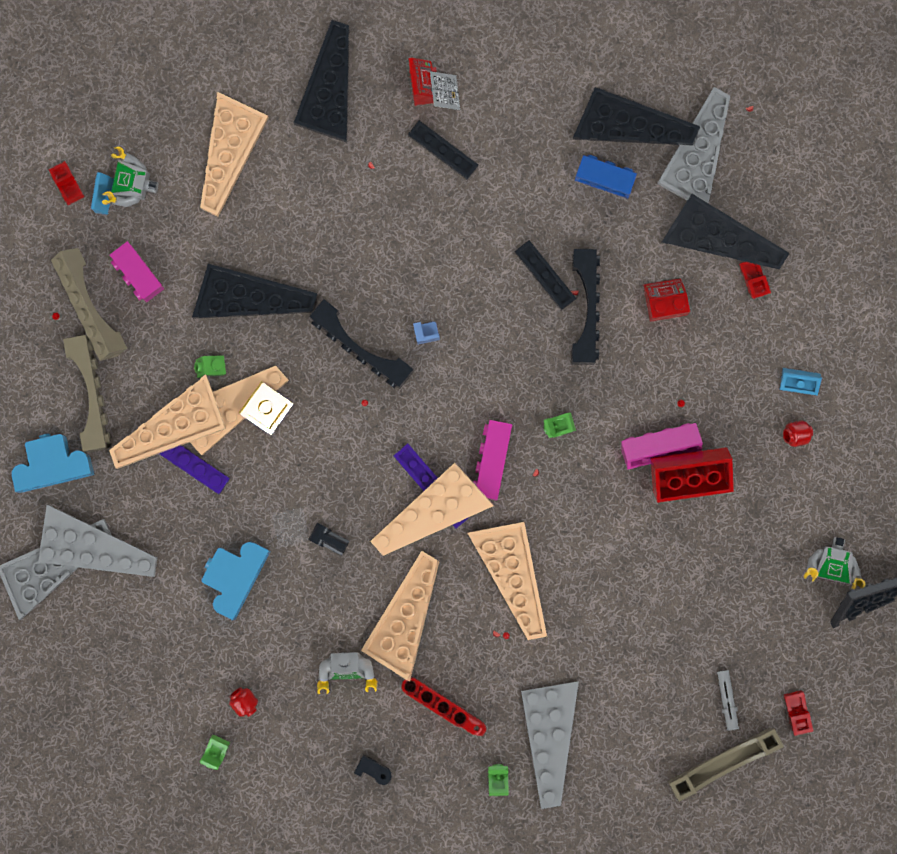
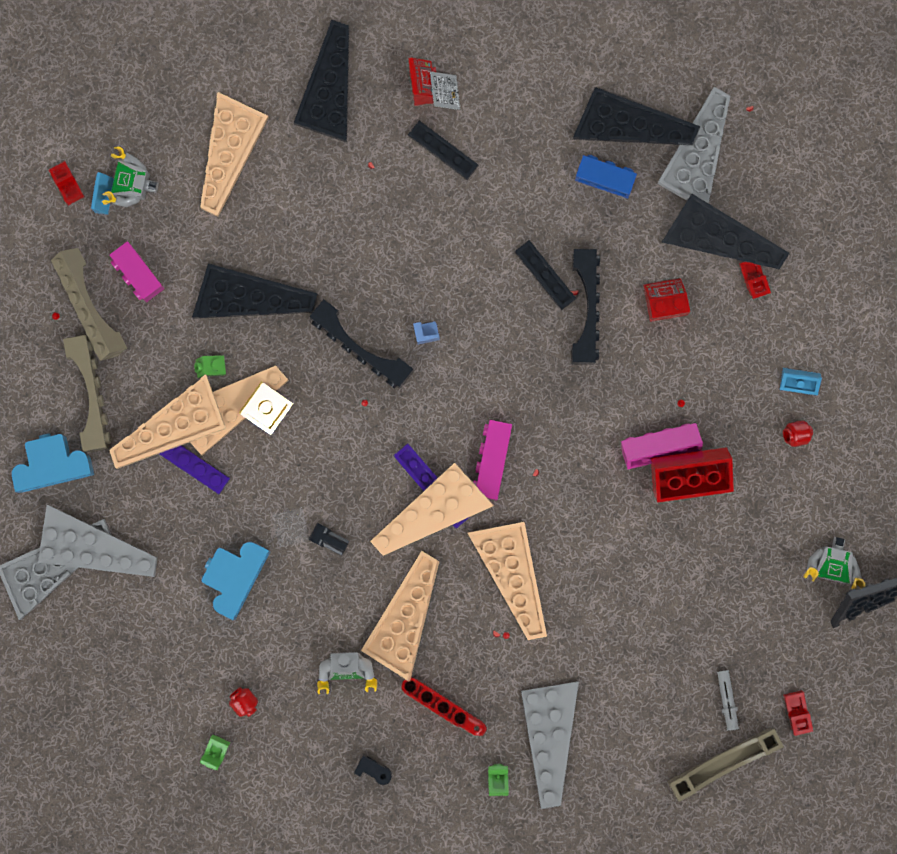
(559, 425): bright green bracket -> none

